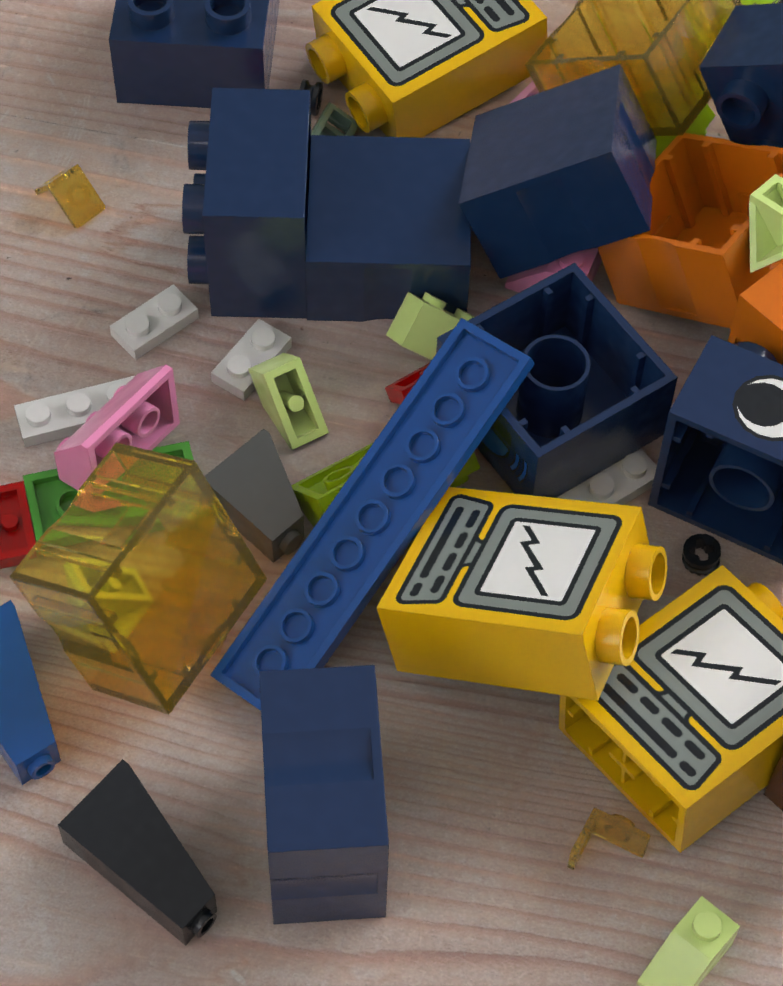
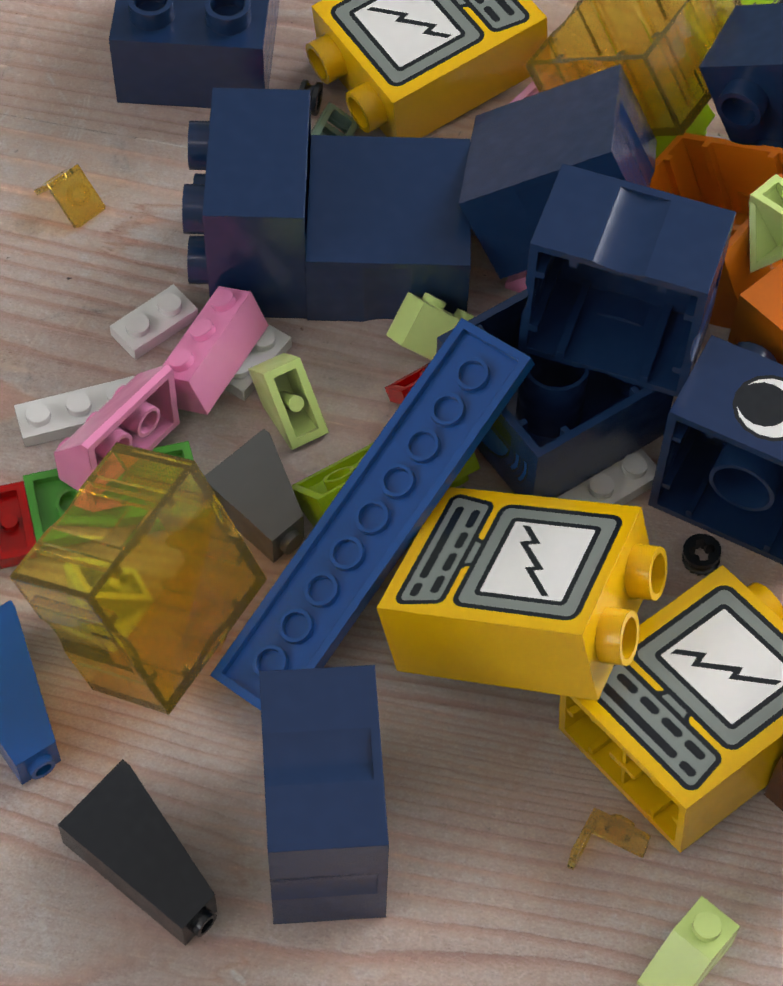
(215, 348): none -> bright pink slope
(623, 279): none -> dark blue tile

